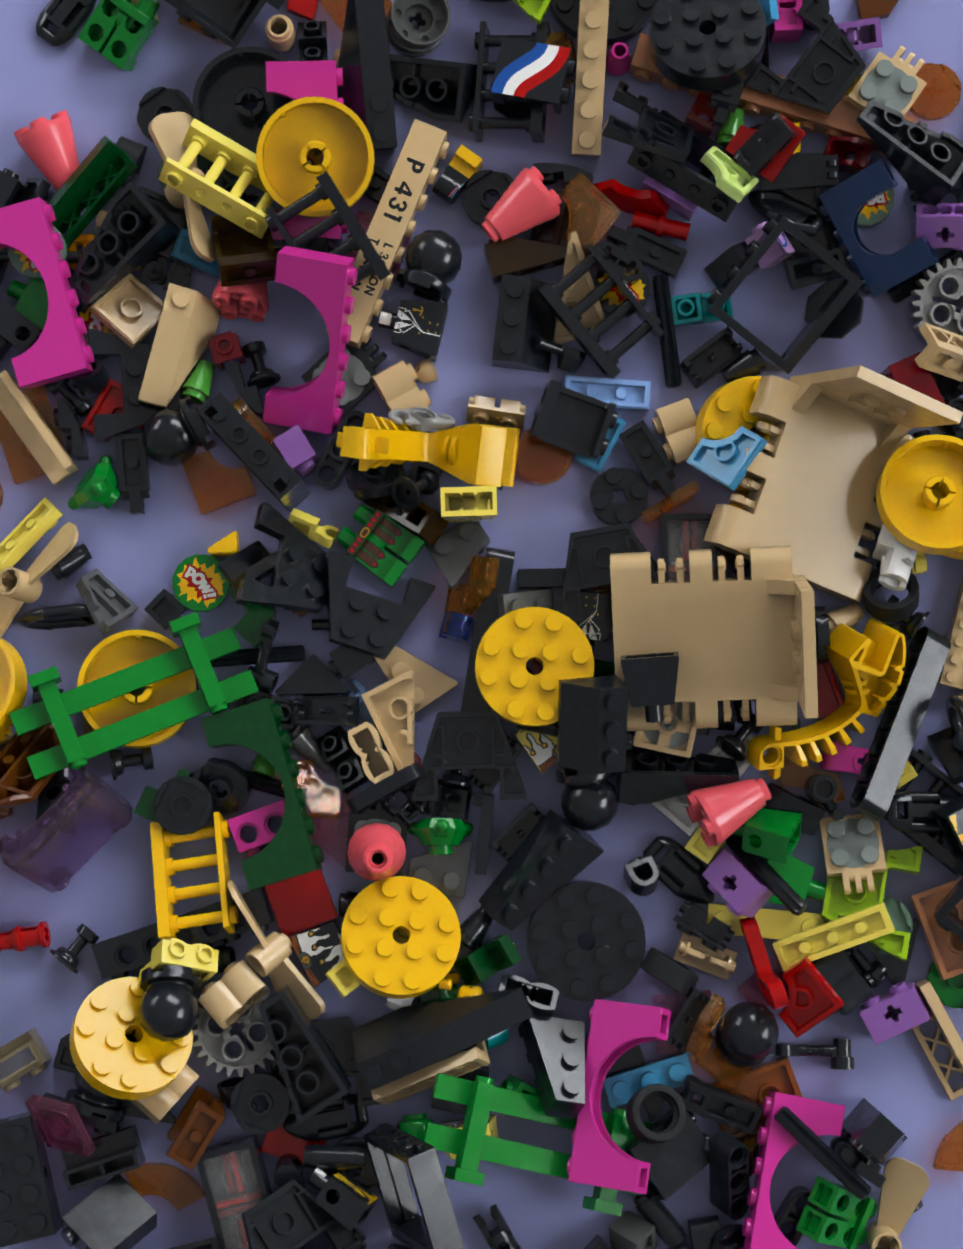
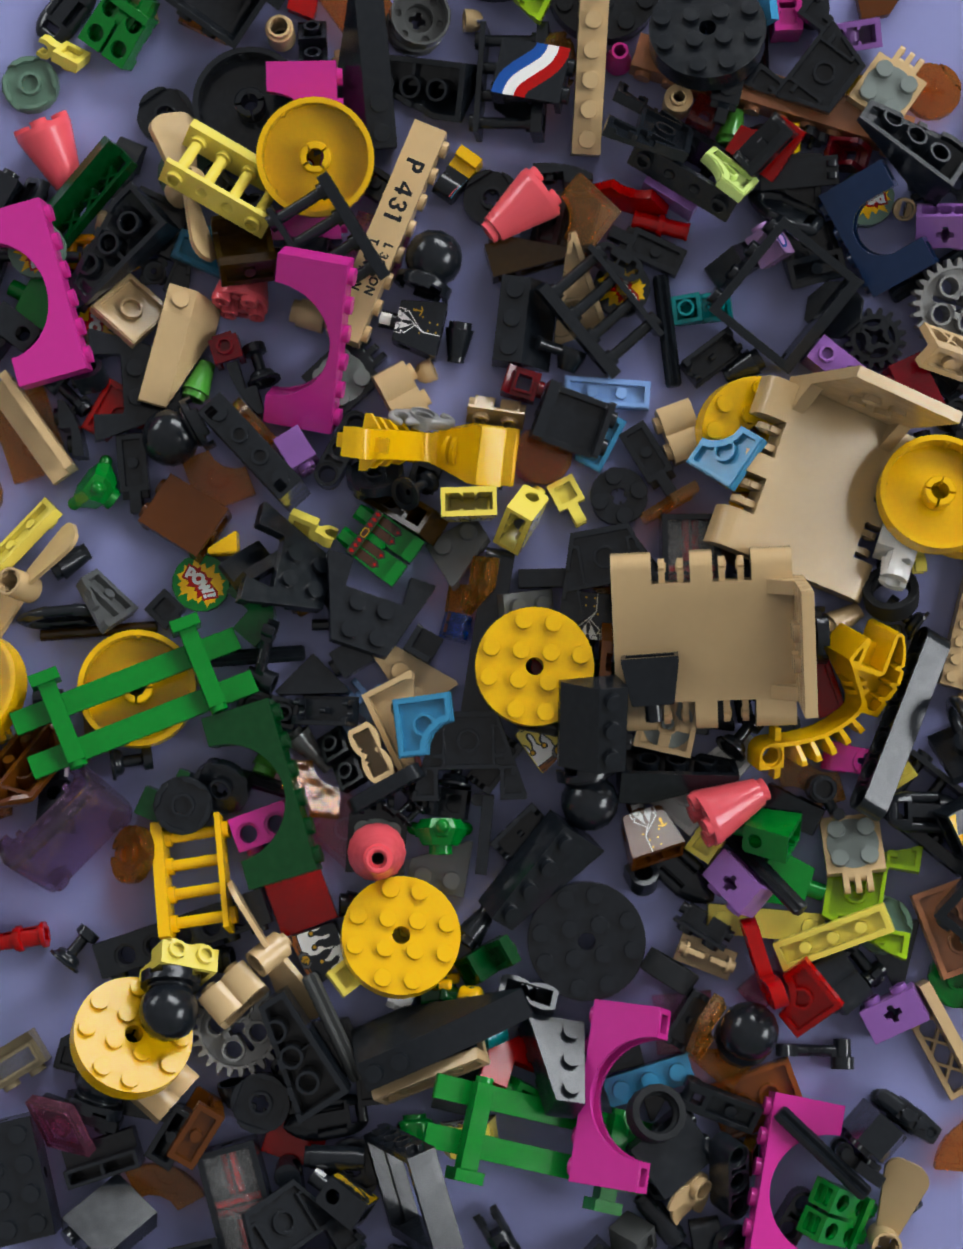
(30, 85): none -> sand green tile
(64, 54): none -> light yellow plate
(93, 631): none -> dark brown bar
(132, 854): none -> clear orange tile
(157, 1150): none -> black brick
(184, 517): none -> reddish brown panel
(307, 316): none -> tan brick
(332, 1024): none -> dark grey axle
(419, 720): none -> dark azure tile
(423, 644): none -> black panel
(458, 340): none -> black cone
(469, 20): none -> tan hinge
(503, 1059): none -> tile
(510, 380): none -> dark red window
(526, 505): none -> light yellow torso
(567, 496): none -> light yellow plate
(605, 649): none -> reddish brown tile
(649, 836): none -> torso
(672, 96): none -> tan brick
(690, 1197): none -> tan plate
(814, 137): none -> black piece
(828, 356): none -> medium lavender brick
(884, 344): none -> black gear
(906, 1115): none -> black hinge
(909, 210): none -> tan hinge

